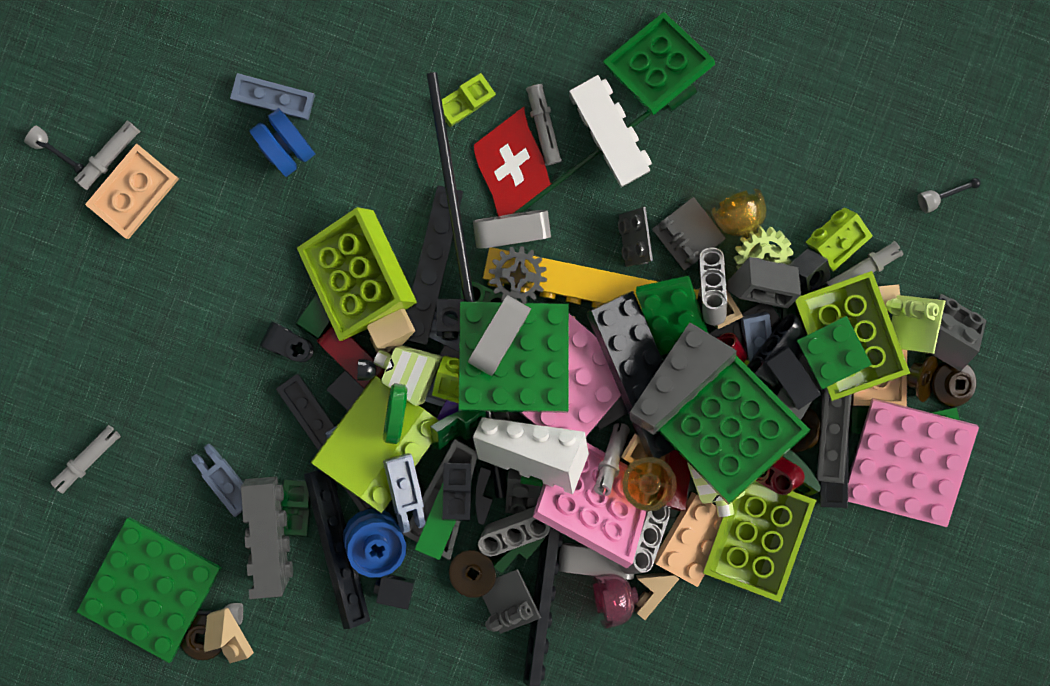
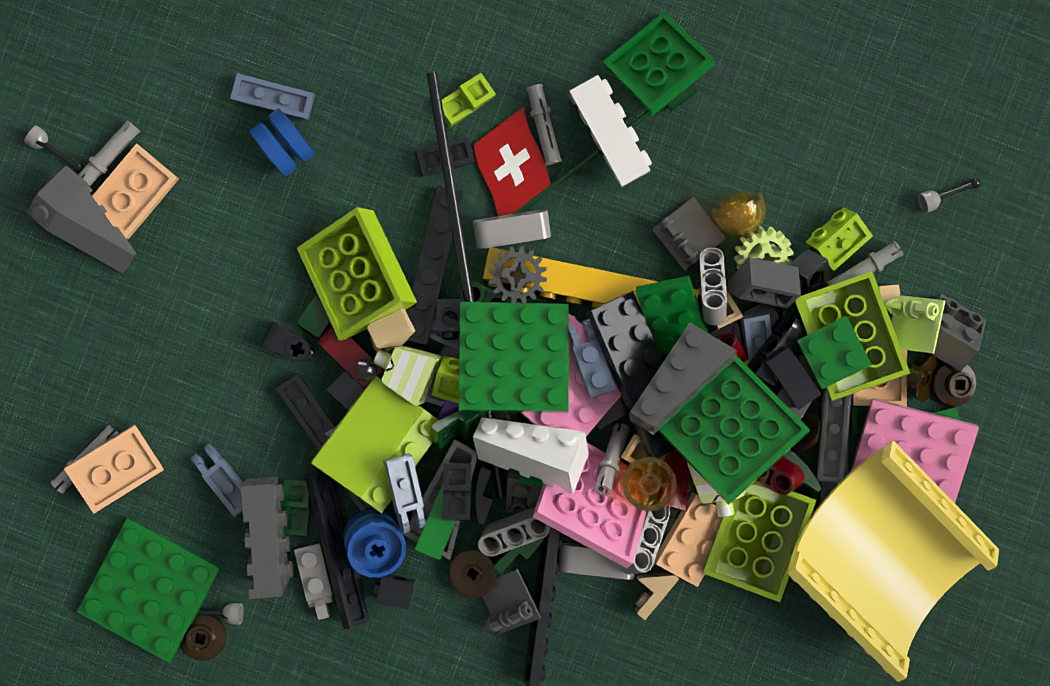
(73, 215): none -> dark grey wedge
(113, 468): none -> light nougat plate
(225, 633): tan slope -> none
(315, 578): none -> light grey hinge
(395, 413): green wheel -> none
(430, 162): none -> black slope
(499, 335): light grey beam -> none
(591, 362): none -> sand blue hinge
(614, 599): clear pink cylinder -> none
(635, 237): dark grey hinge -> none
(886, 553): none -> light yellow panel

